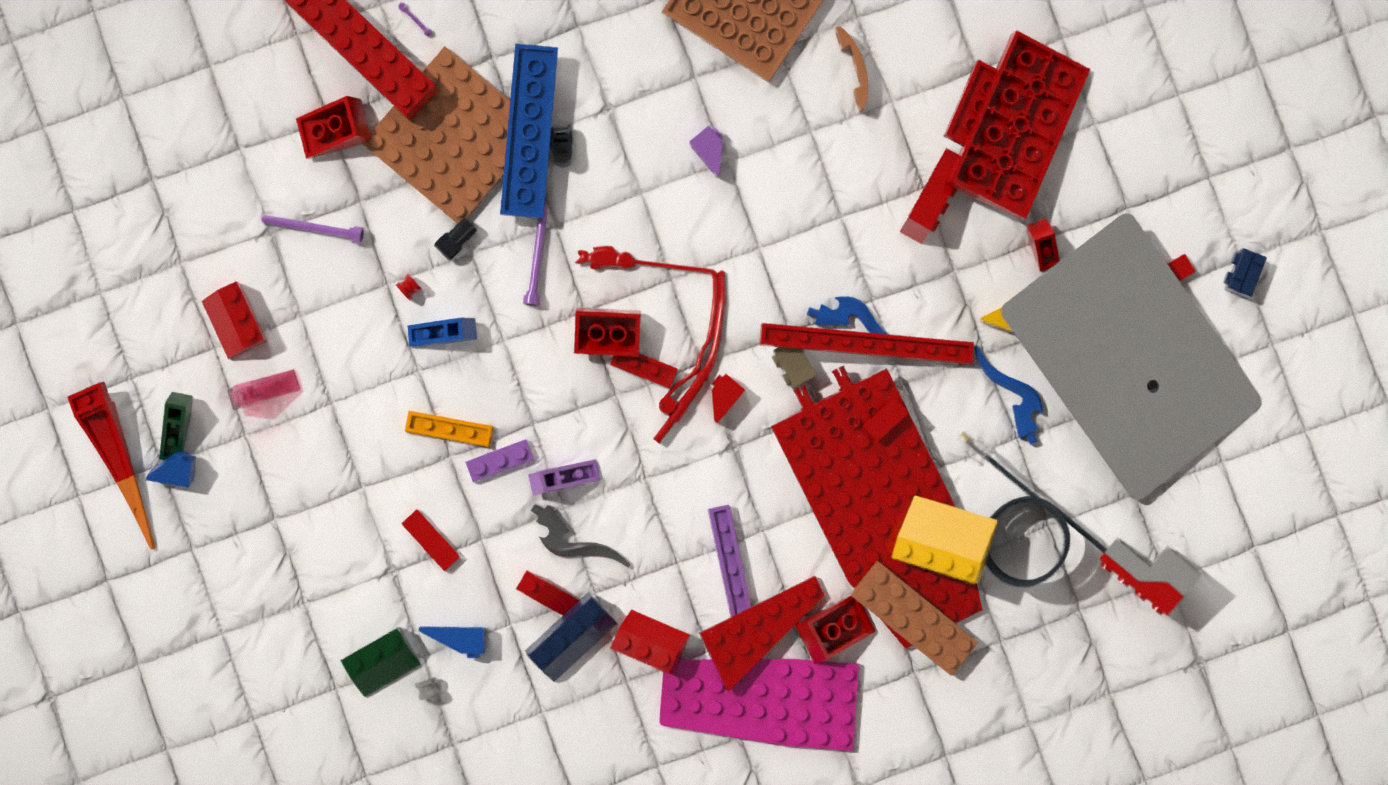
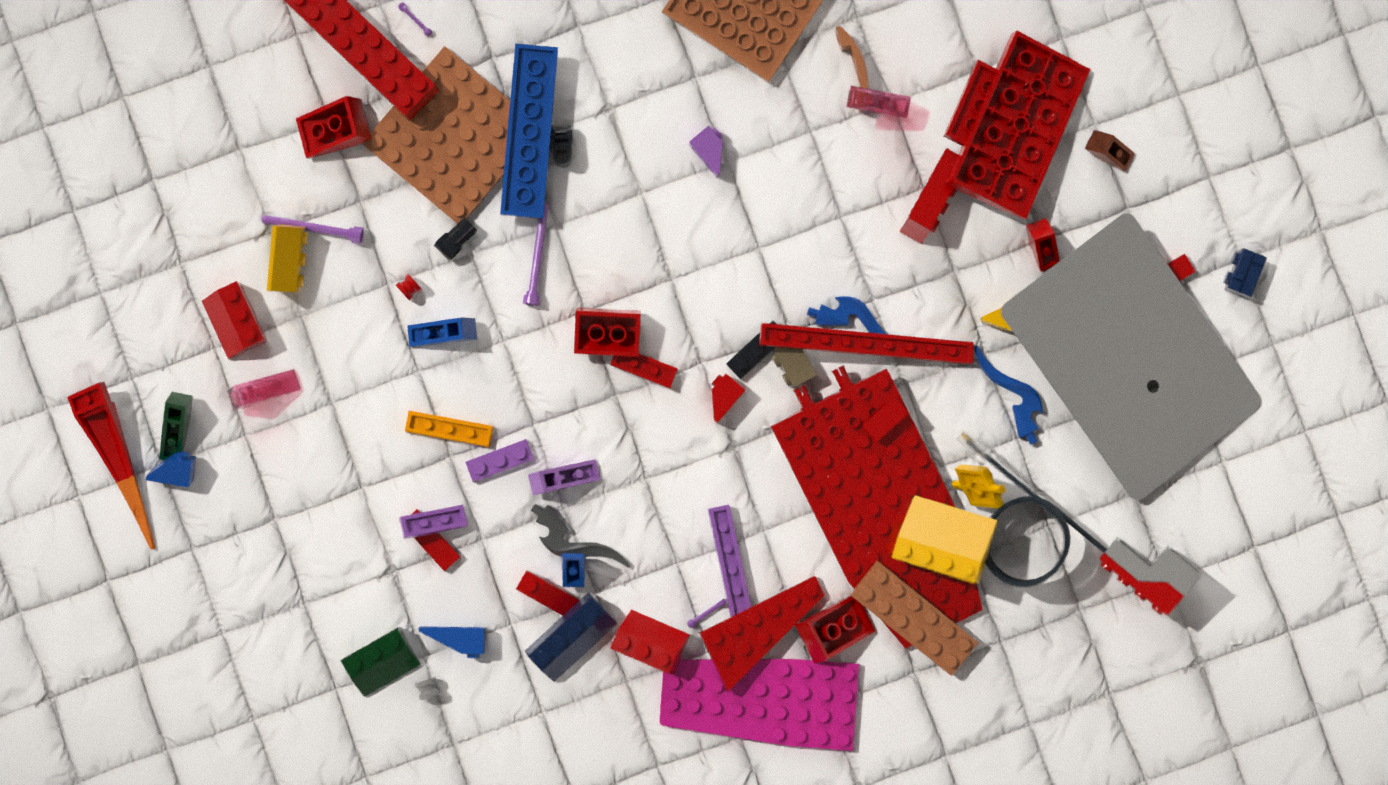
(286, 258): none -> yellow slope
(433, 521): none -> medium lavender plate
(573, 570): none -> blue slope
(608, 257): red piece -> none
(691, 623): none -> medium lavender hinge
(748, 357): none -> black plate
(878, 102): none -> clear pink slope
(979, 486): none -> yellow plate
(1109, 150): none -> copper slope

